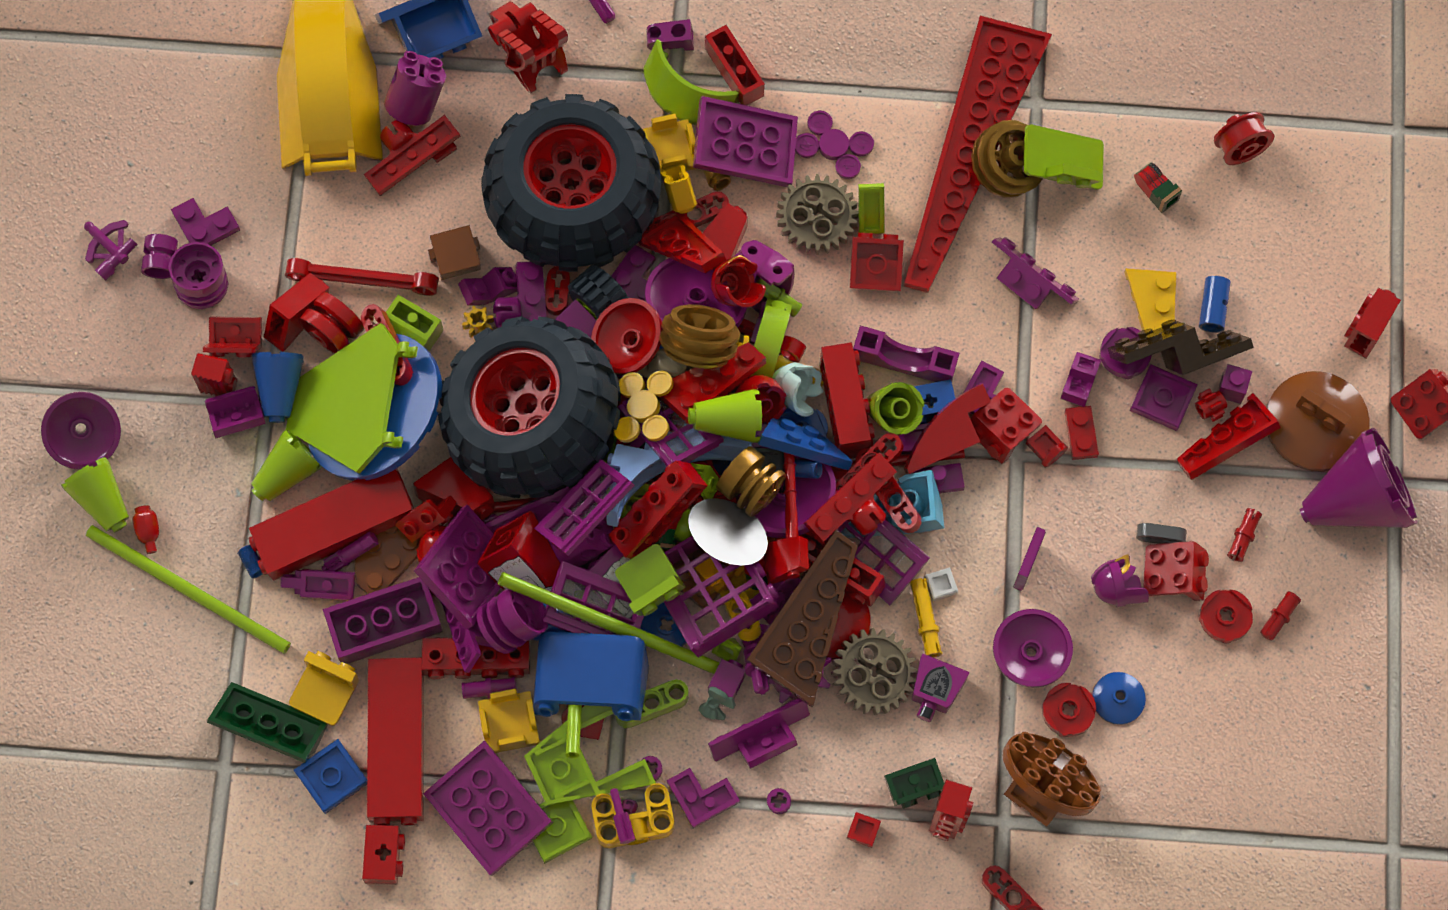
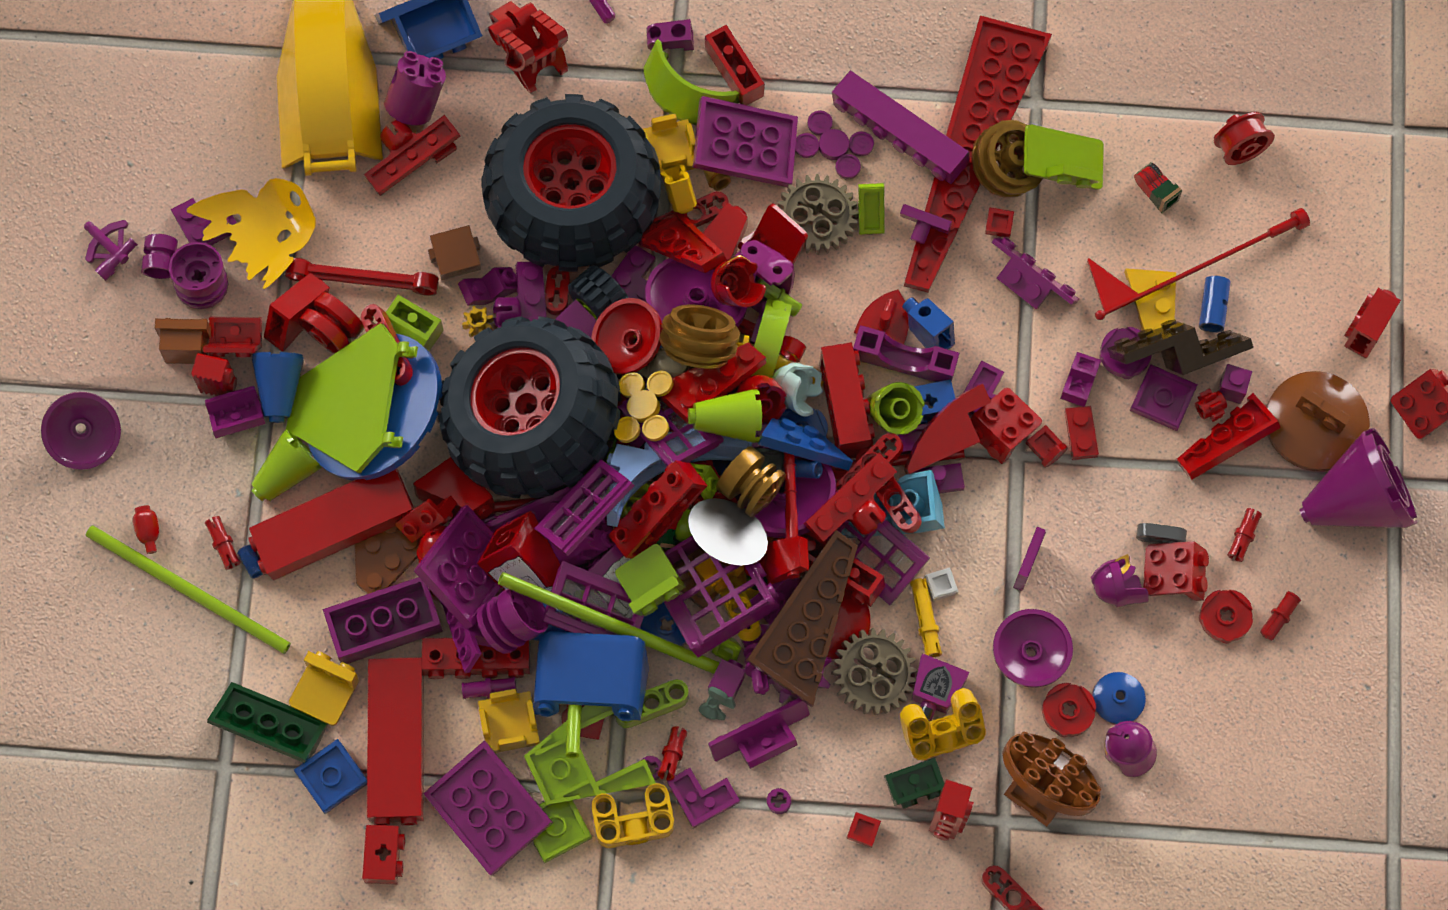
(98, 495): lime cone -> none
(182, 339): none -> dark orange plate
(222, 542): none -> red pin
(260, 225): none -> yellow piece
(321, 584): magenta hinge -> none
(350, 552): magenta piece -> none
(621, 820): magenta axle -> none
(629, 806): magenta rock -> none
(672, 753): none -> red pin
(779, 233): none -> red bracket
(876, 262): red plate -> none
(887, 316): none -> red shield
(900, 127): none -> magenta brick
(924, 222): none -> magenta tile
(929, 323): none -> blue torso
(945, 733): none -> yellow beam
(999, 222): none -> red plate
(1116, 294): none -> red piece
(1132, 755): none -> magenta helmet

